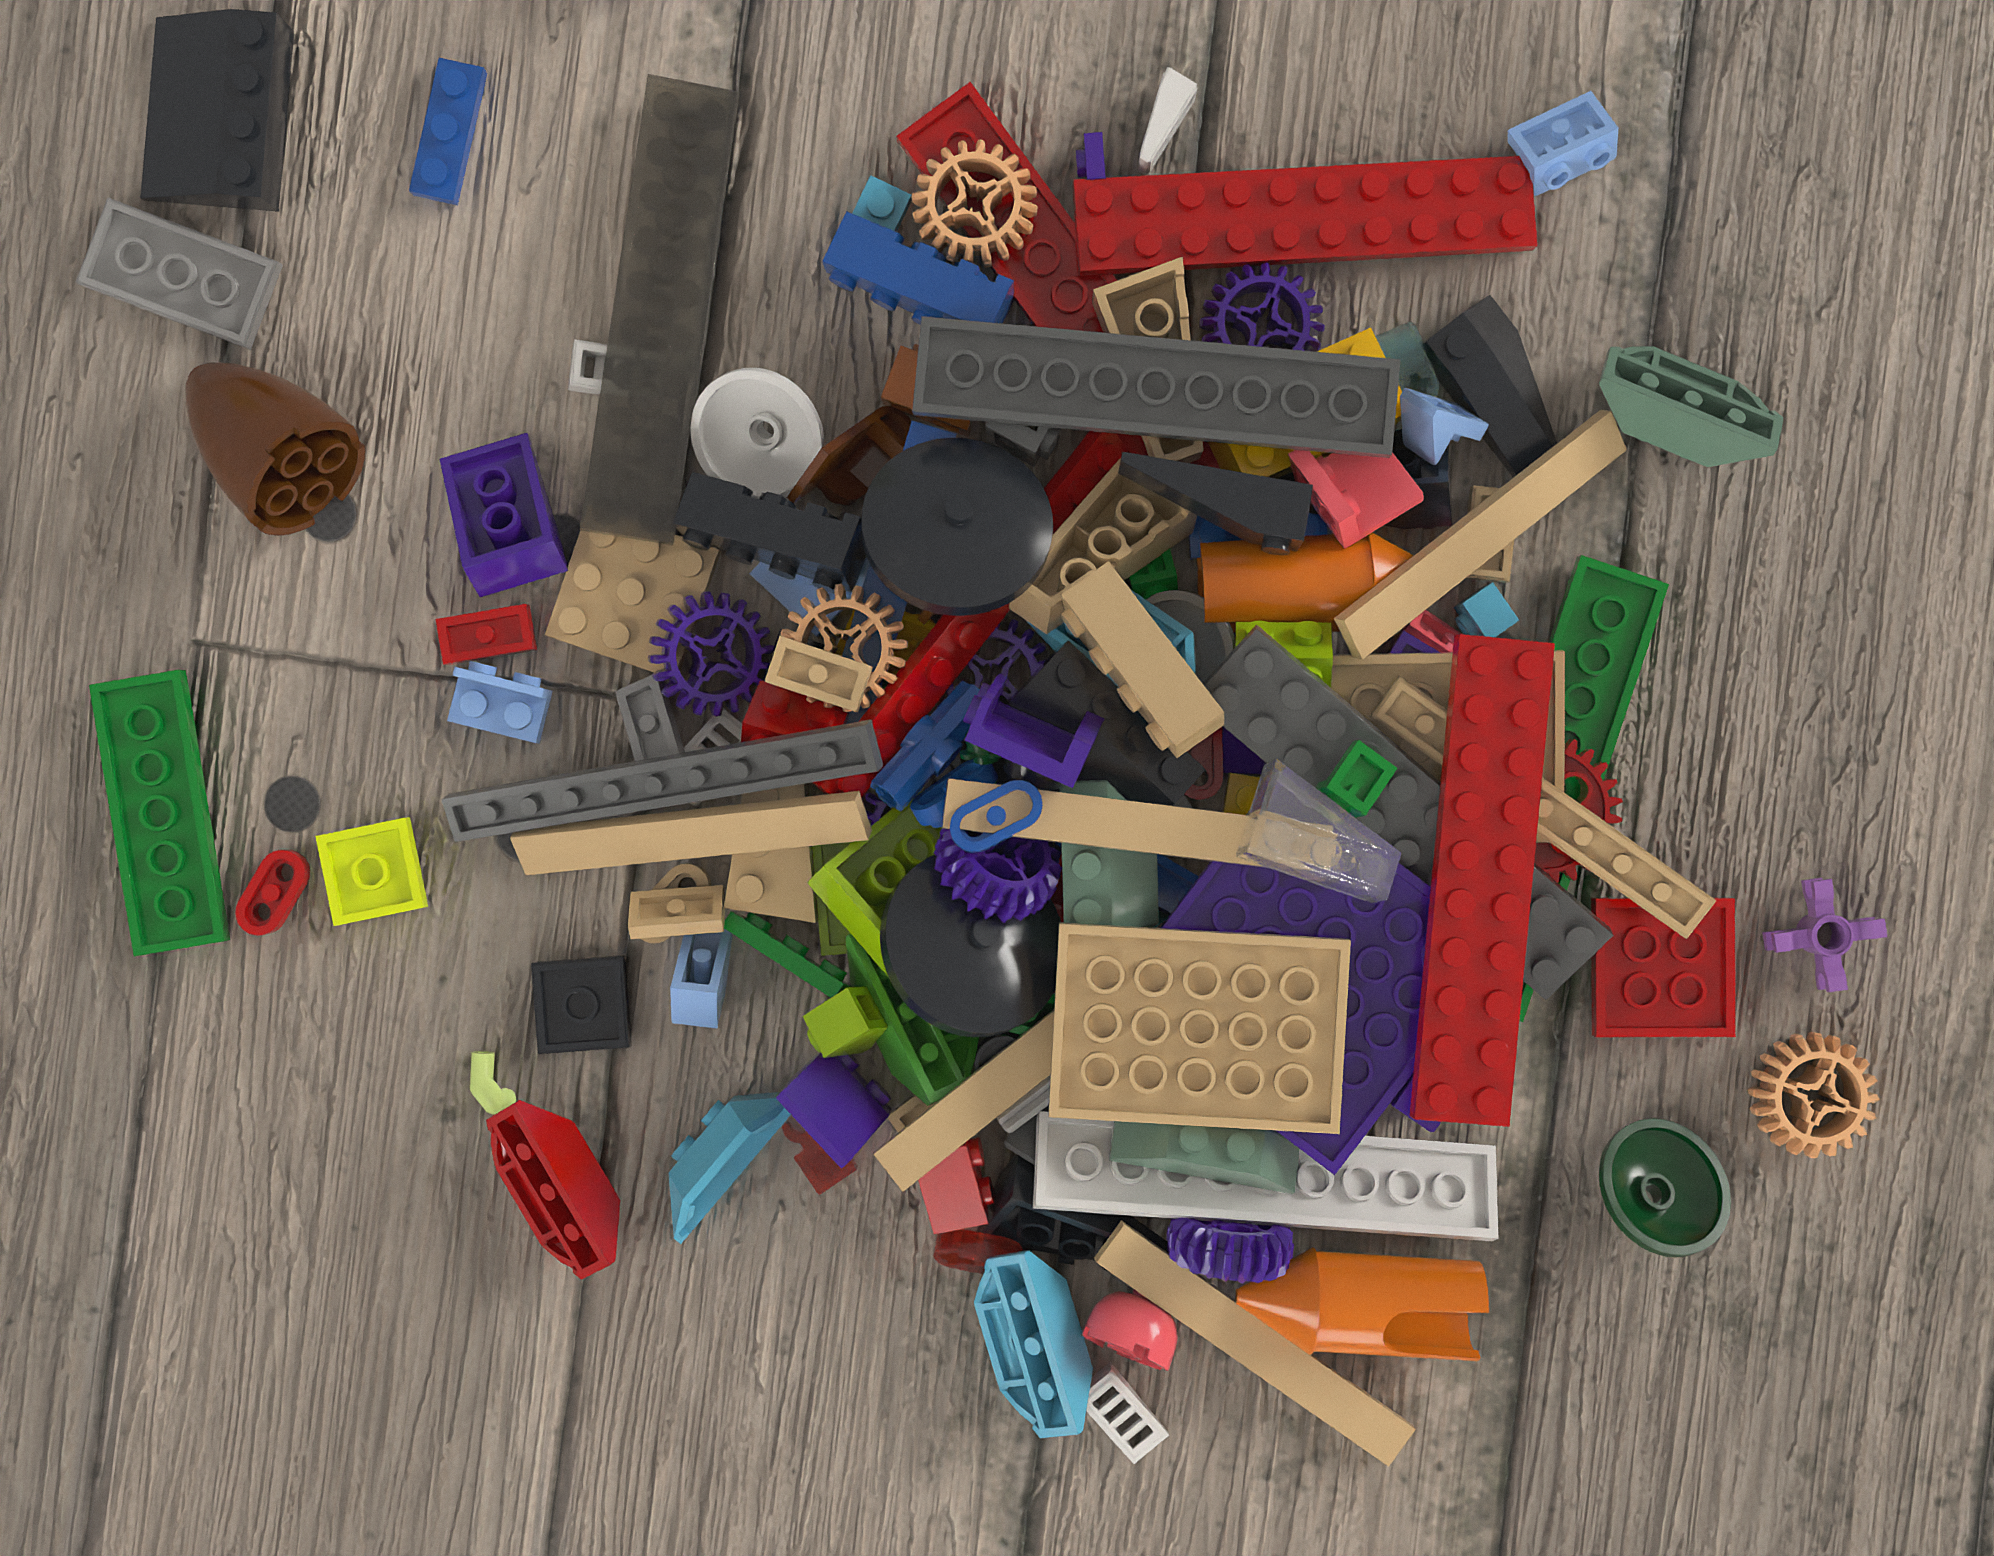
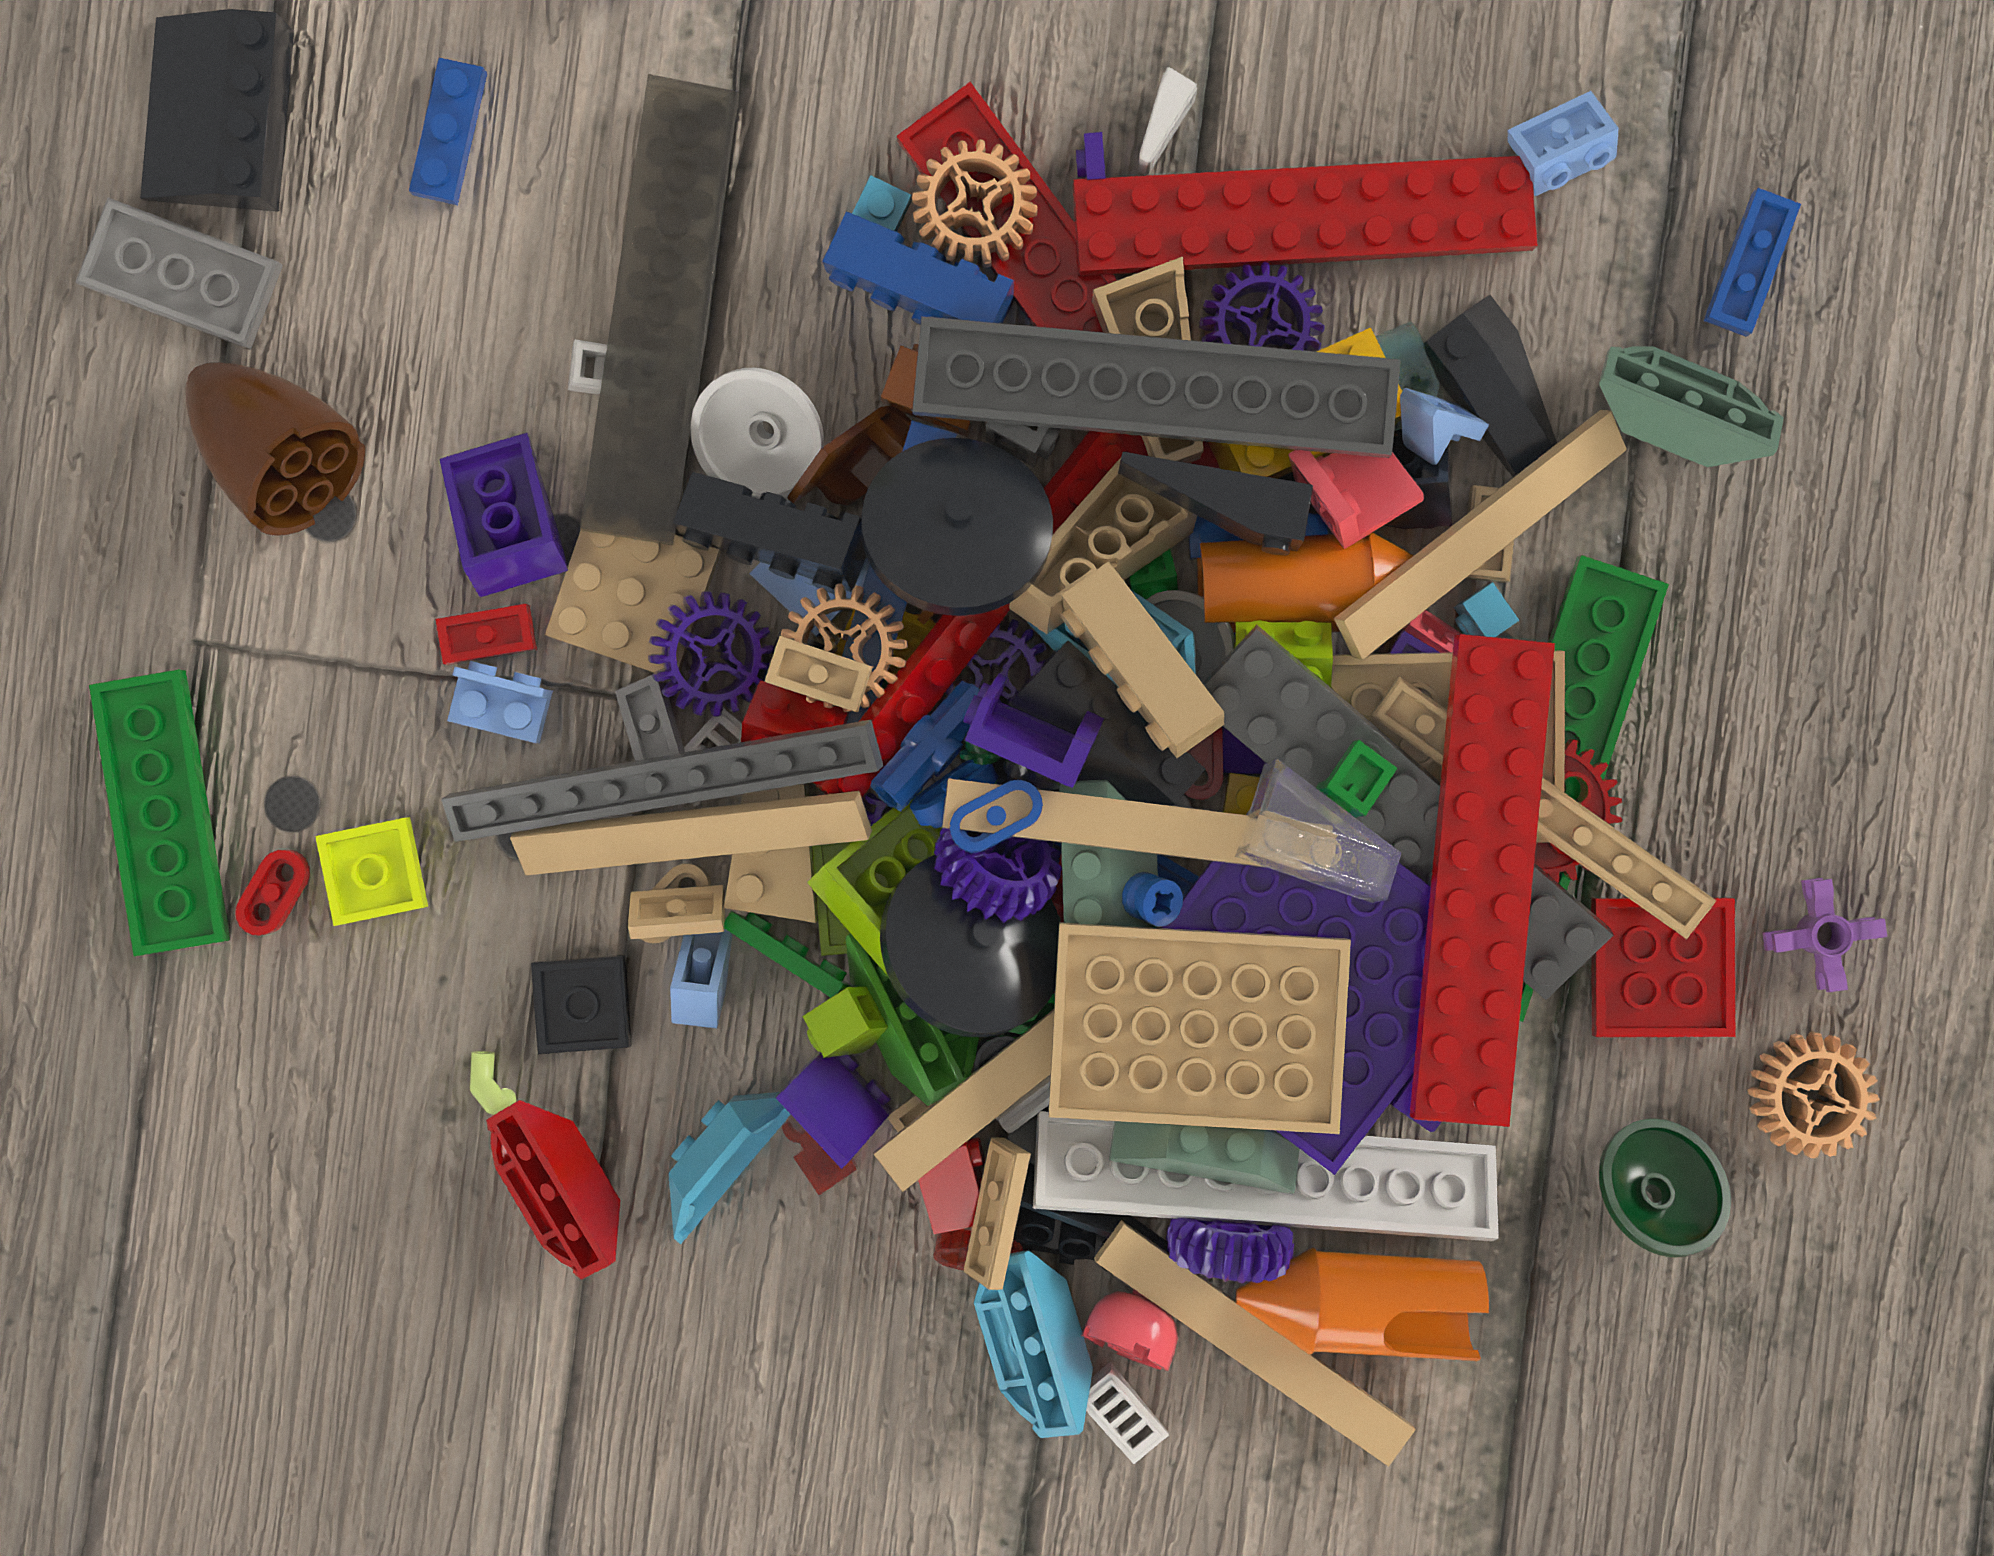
(996, 1213): none -> tan tile
(1141, 903): none -> blue wheel
(1752, 262): none -> blue plate

